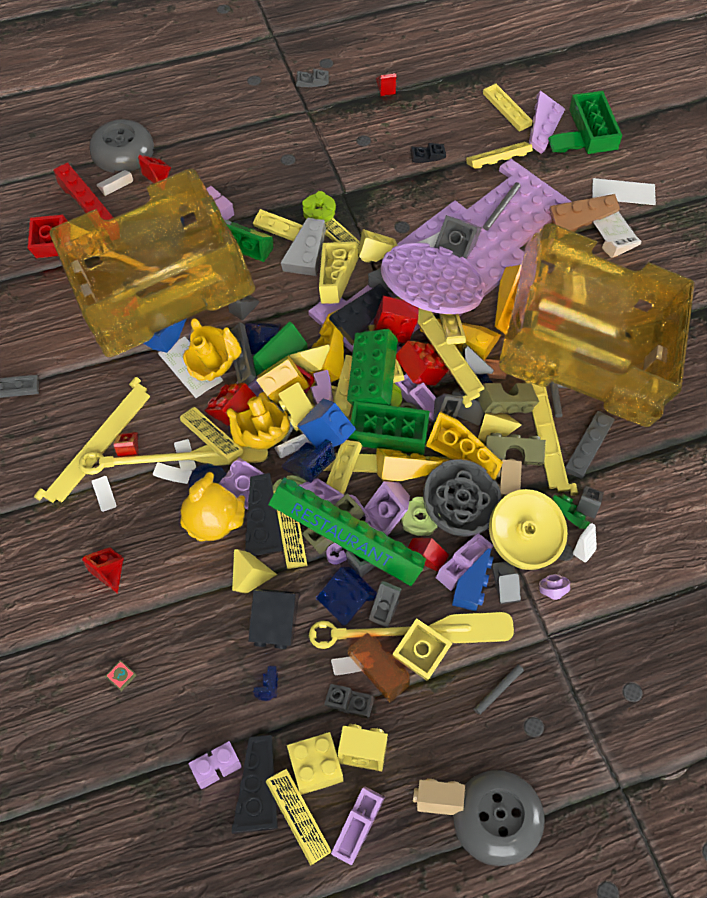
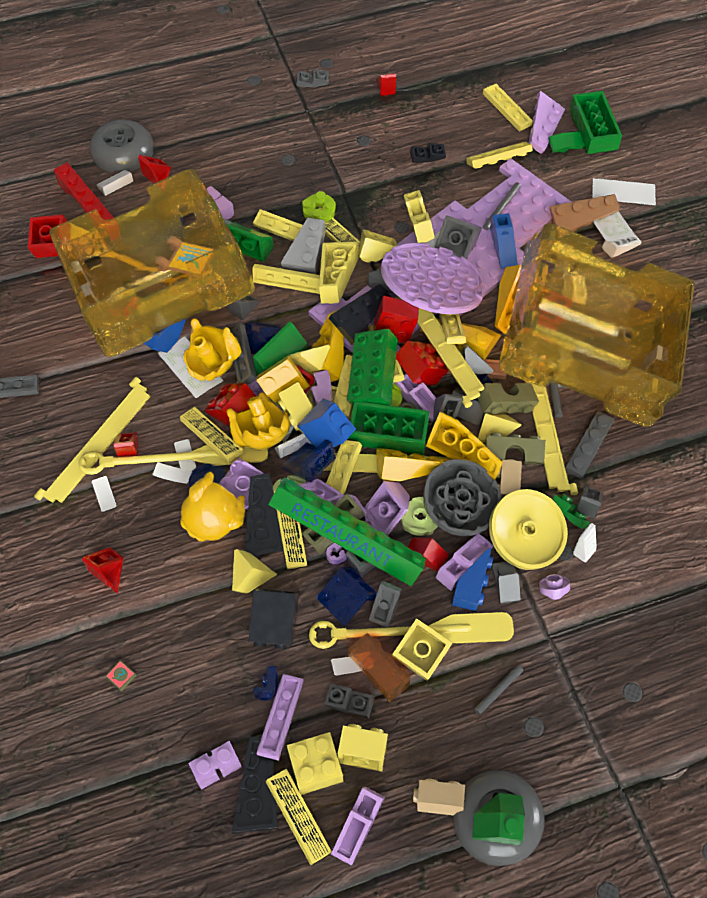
(182, 253): none -> flag
(280, 717): none -> lavender tile
(286, 278): none -> light yellow plate
(418, 216): none -> light yellow arch
(500, 820): none -> green slope
(504, 241): none -> blue slope

